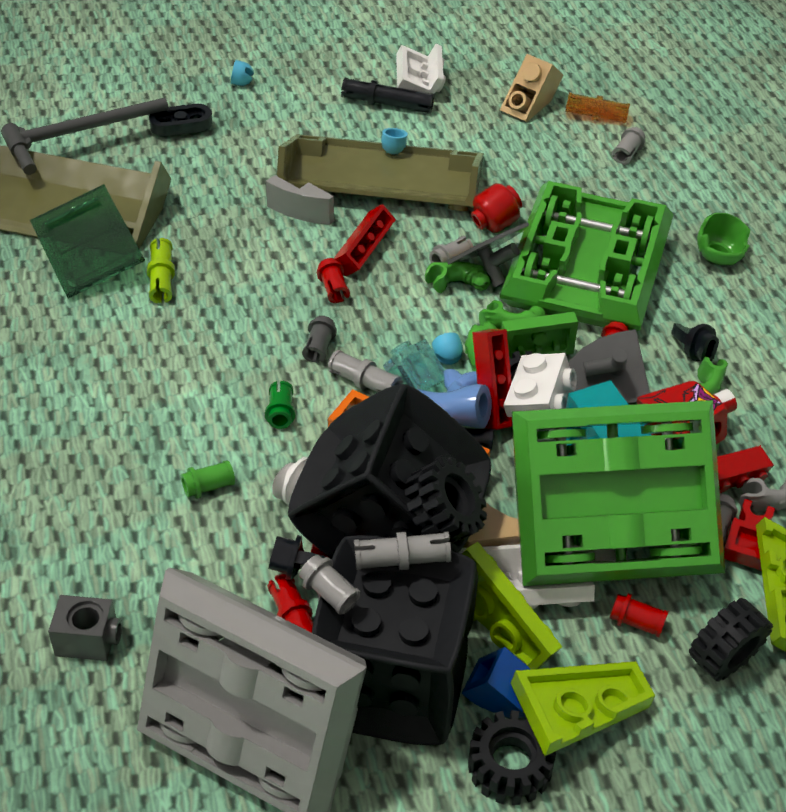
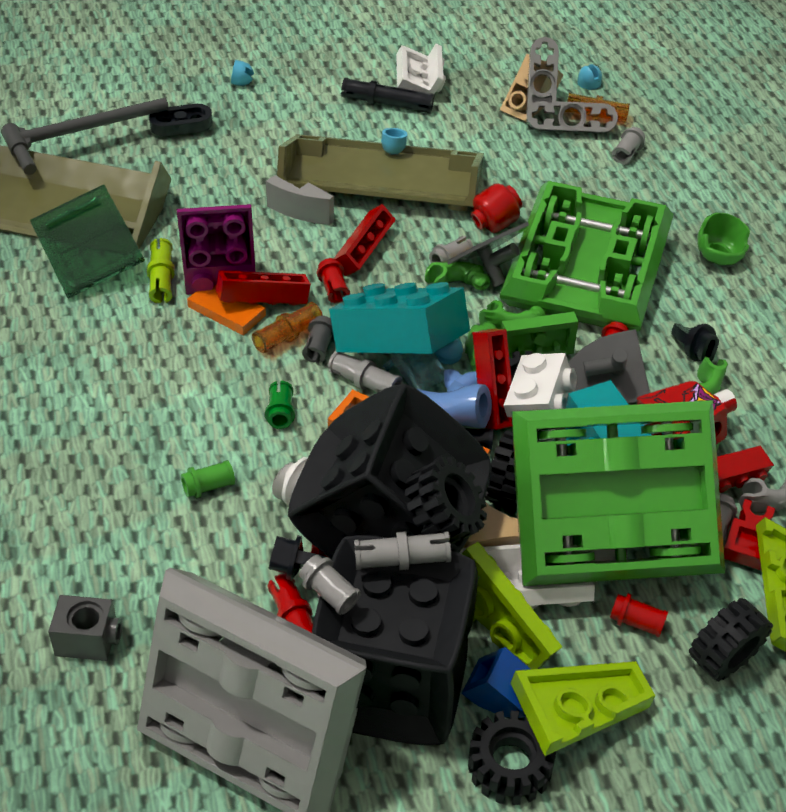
(213, 242): none -> magenta slope
(236, 316): none -> orange tile
(262, 287): none -> red piece
(285, 327): none -> clear orange pin
(400, 319): none -> teal brick
(501, 485): none -> black tyre
(548, 100): none -> light grey beam
(589, 77): none -> medium azure hinge

